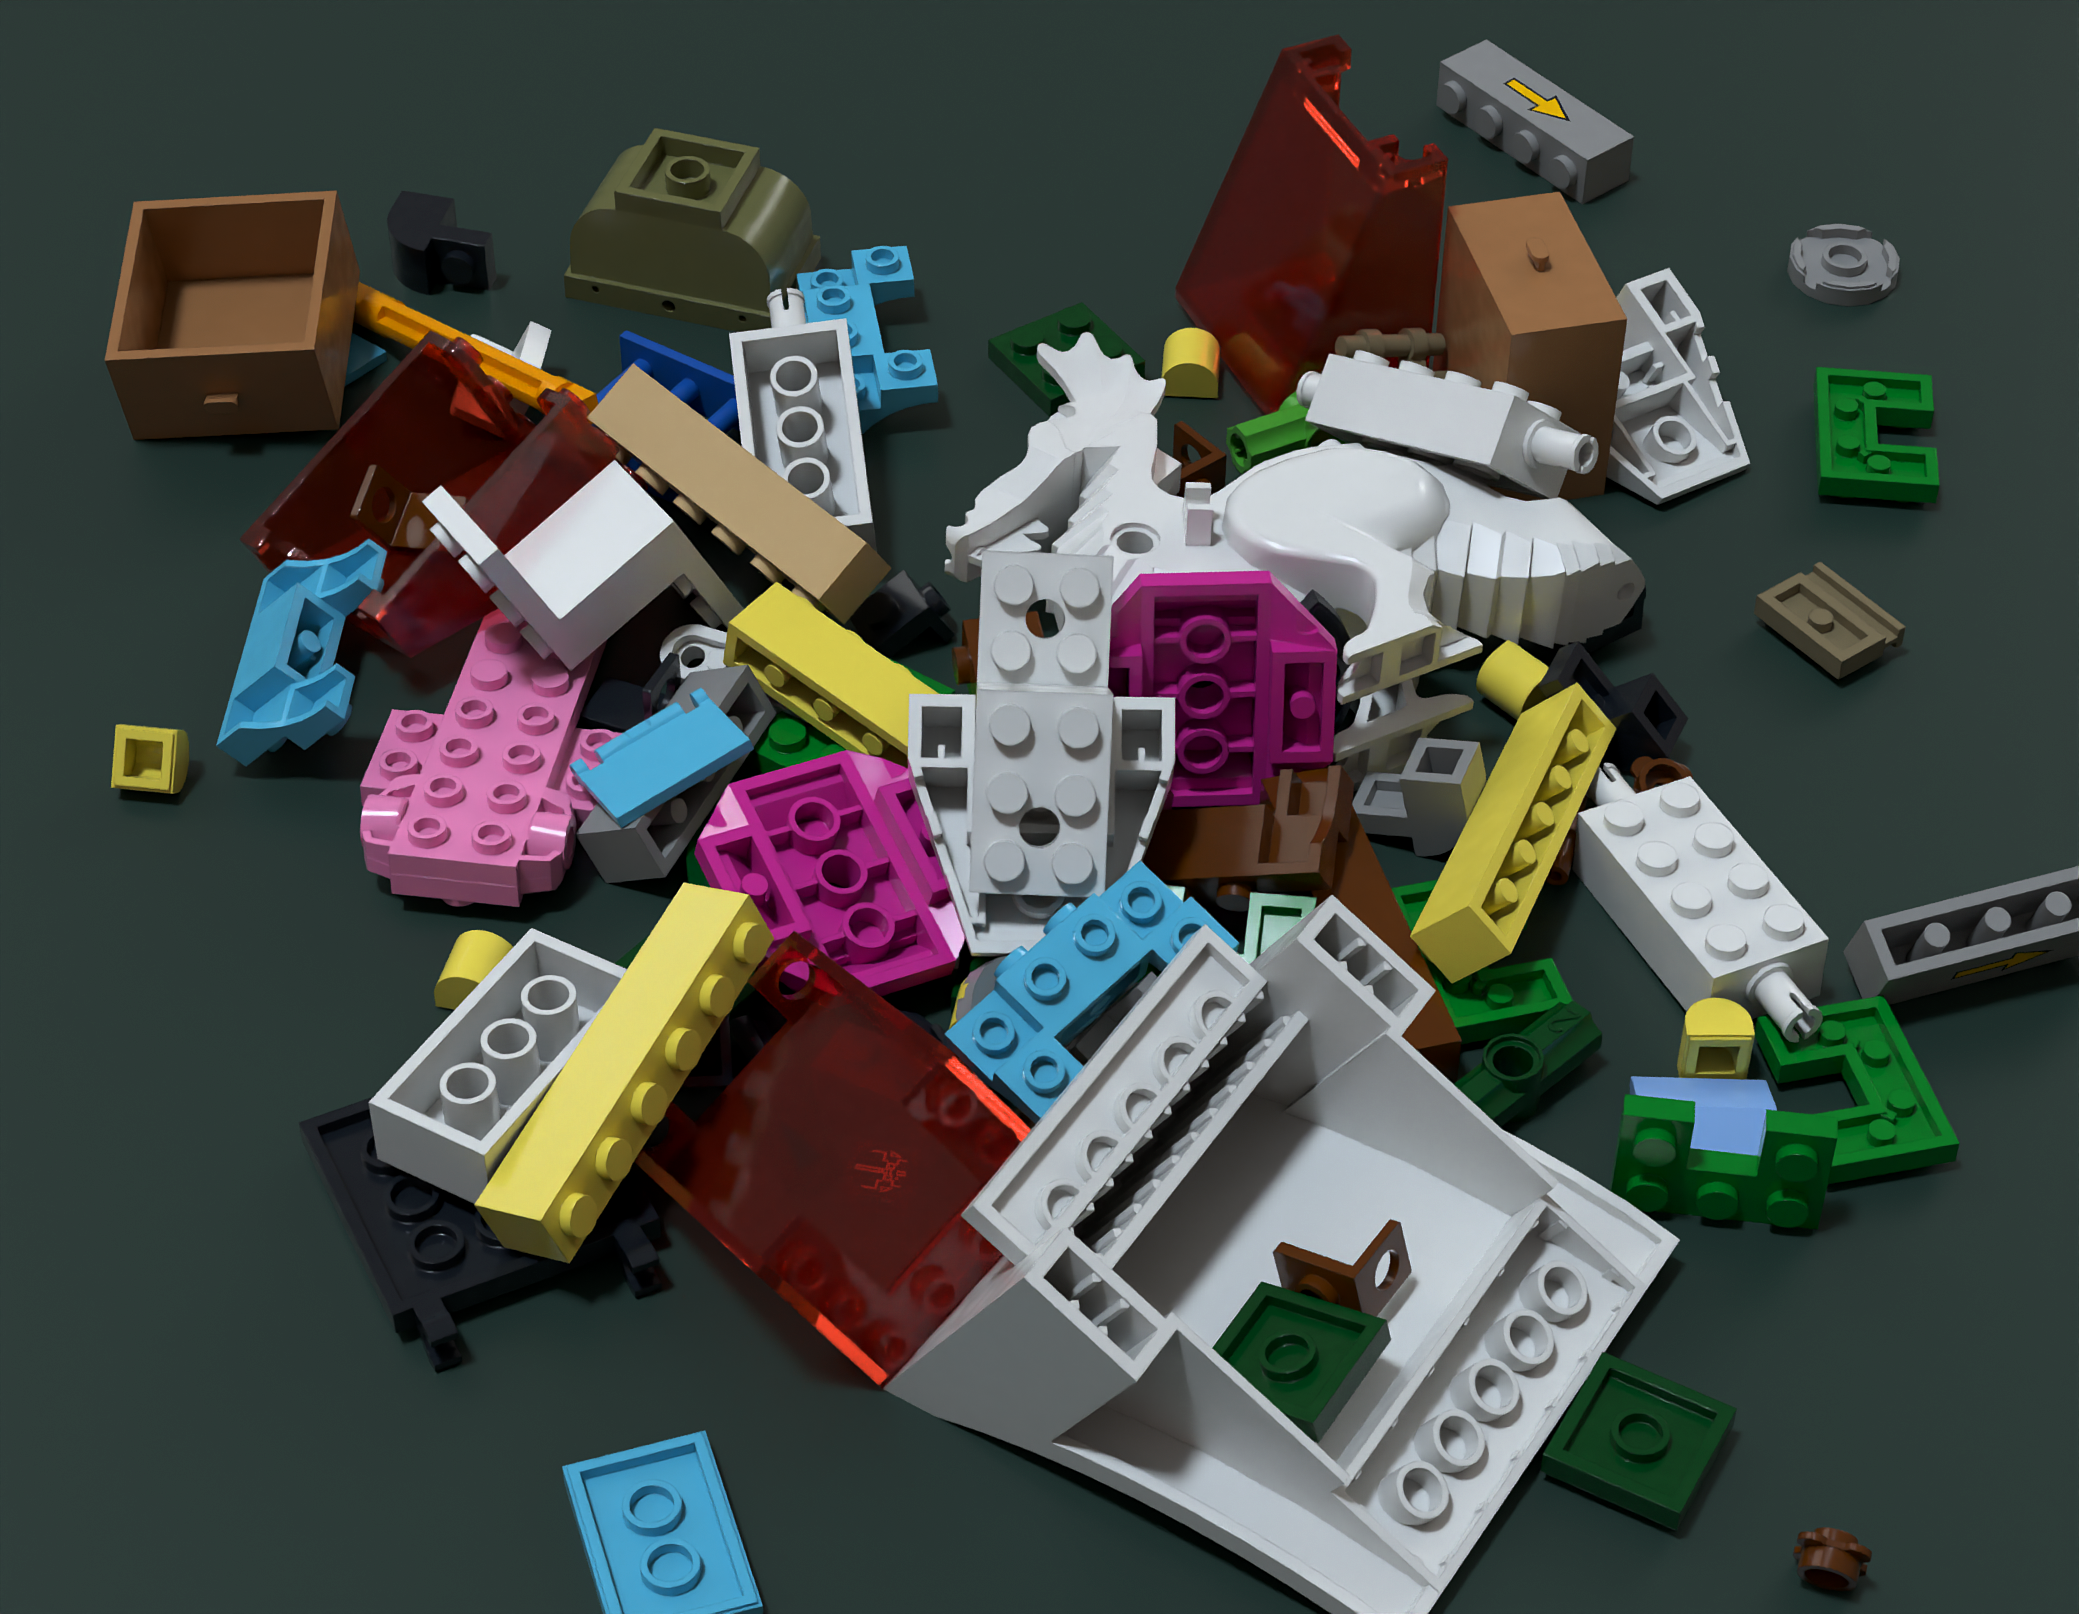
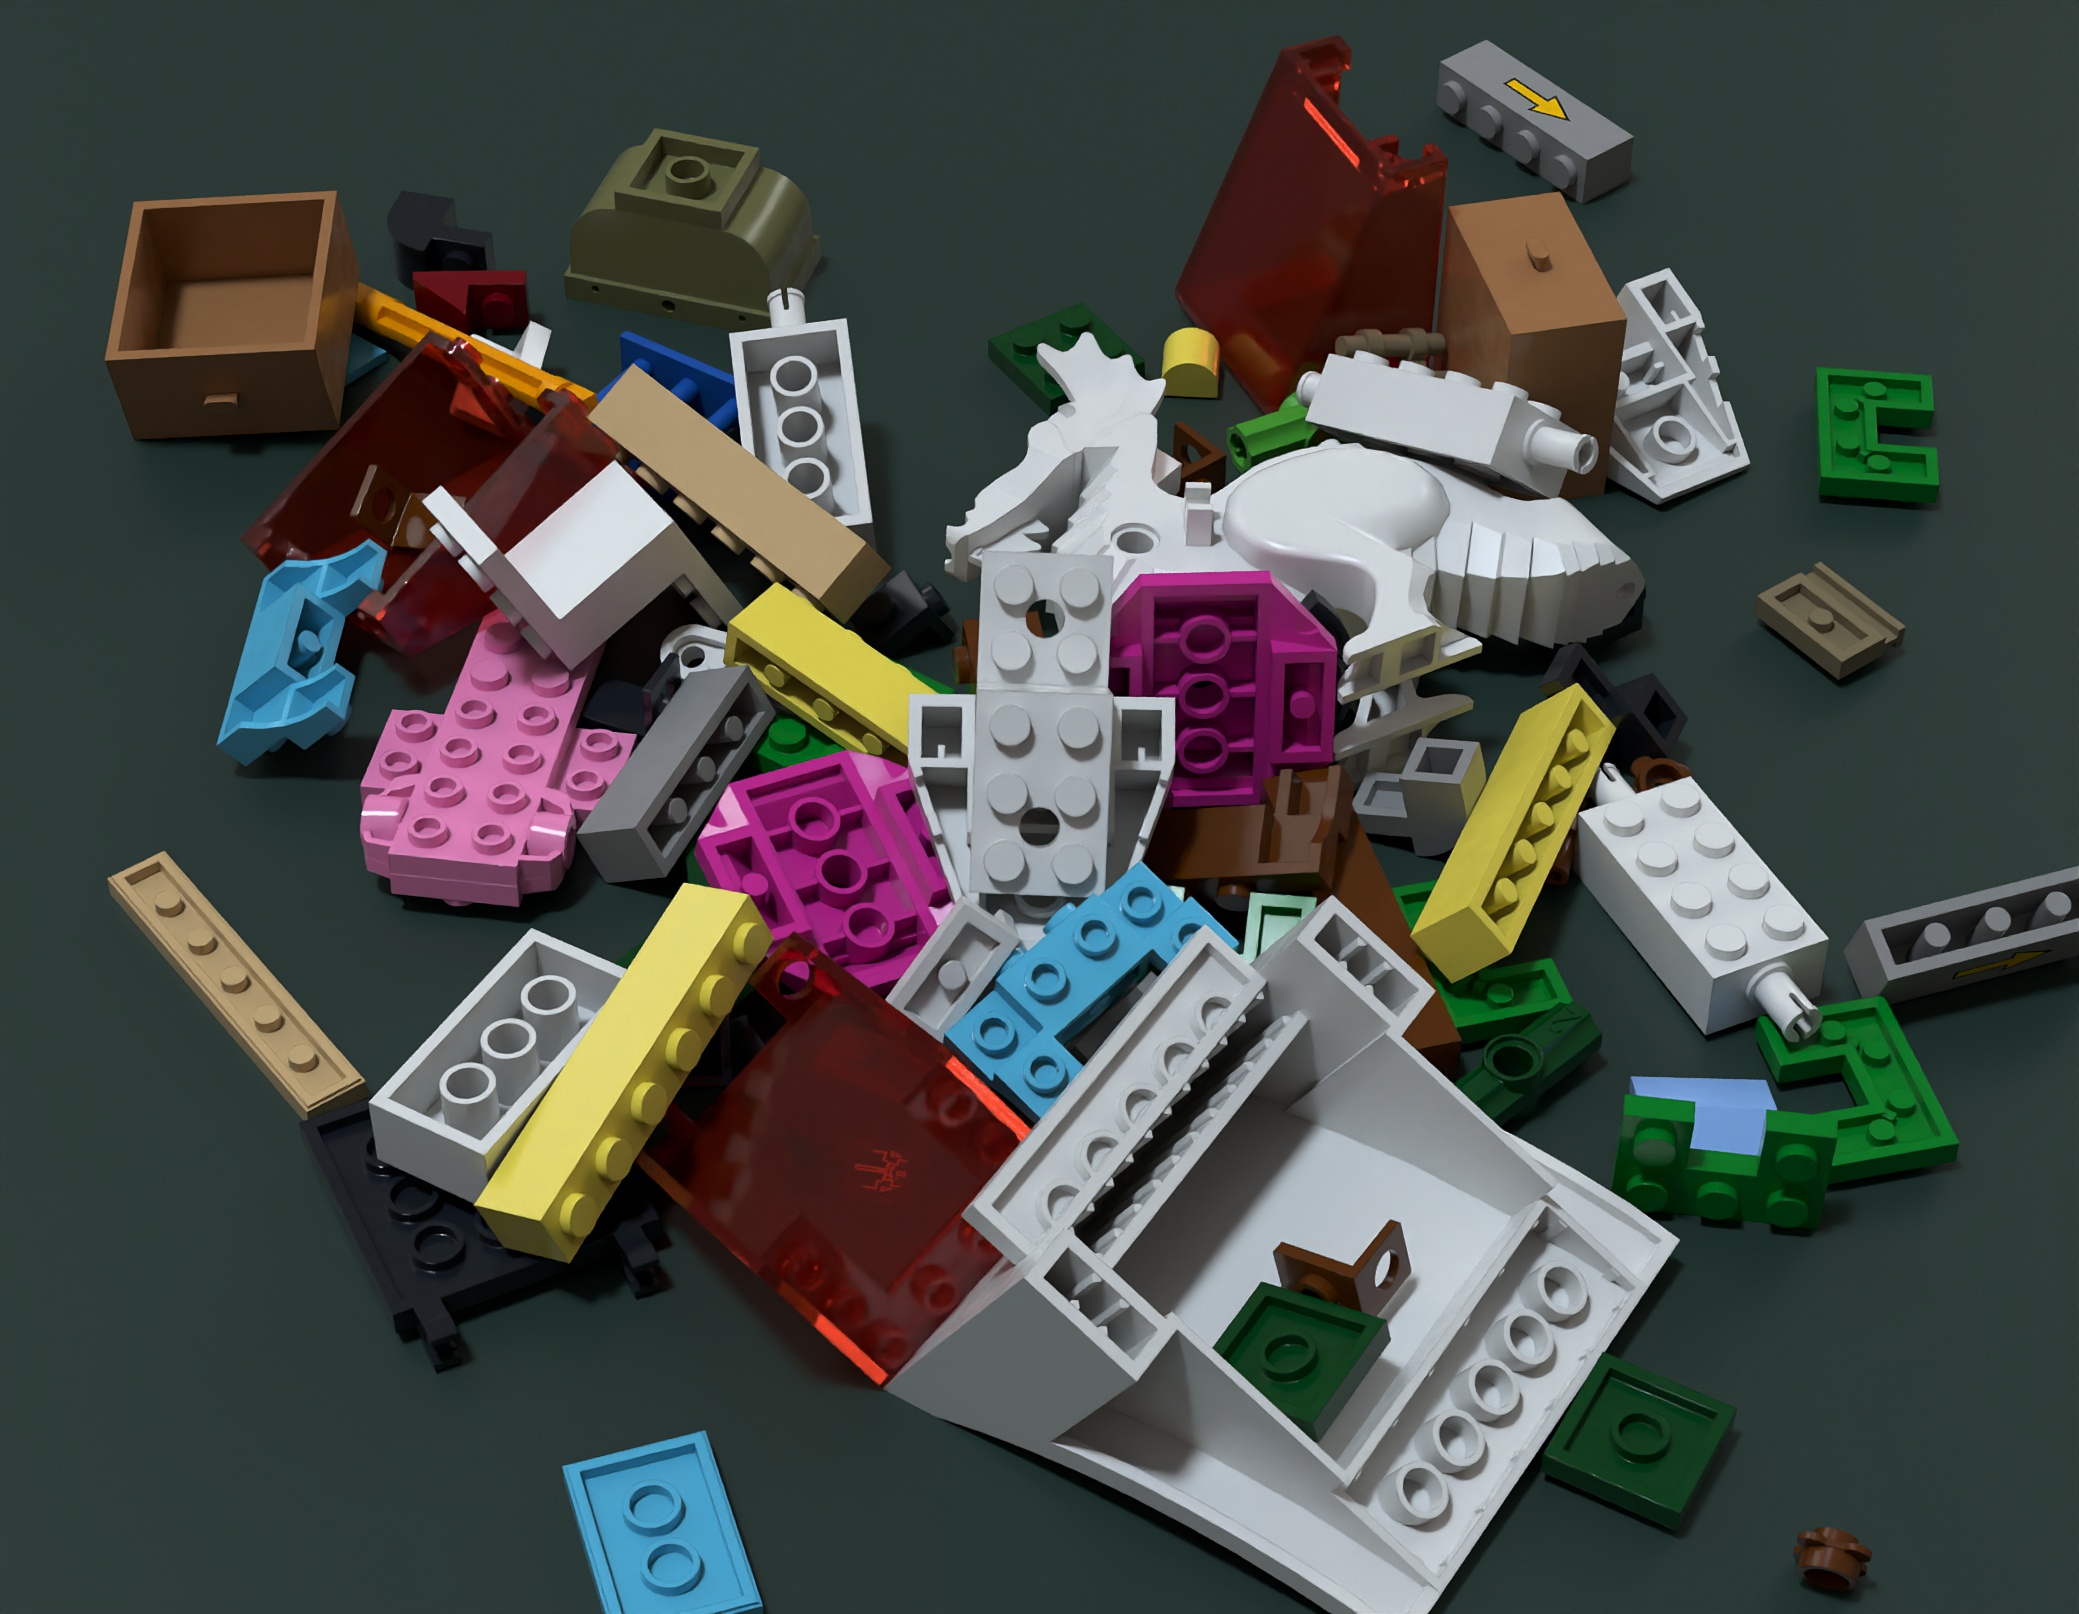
(150, 759): light yellow brick -> none
(237, 987): none -> tan tile
(468, 964): light yellow brick -> none
(474, 298): none -> dark red slope
(661, 758): medium azure piece -> none
(882, 379): medium azure bracket -> none
(954, 967): none -> white panel
(1512, 679): light yellow brick -> none
(1716, 1040): light yellow brick -> none
(1843, 265): light grey tile -> none

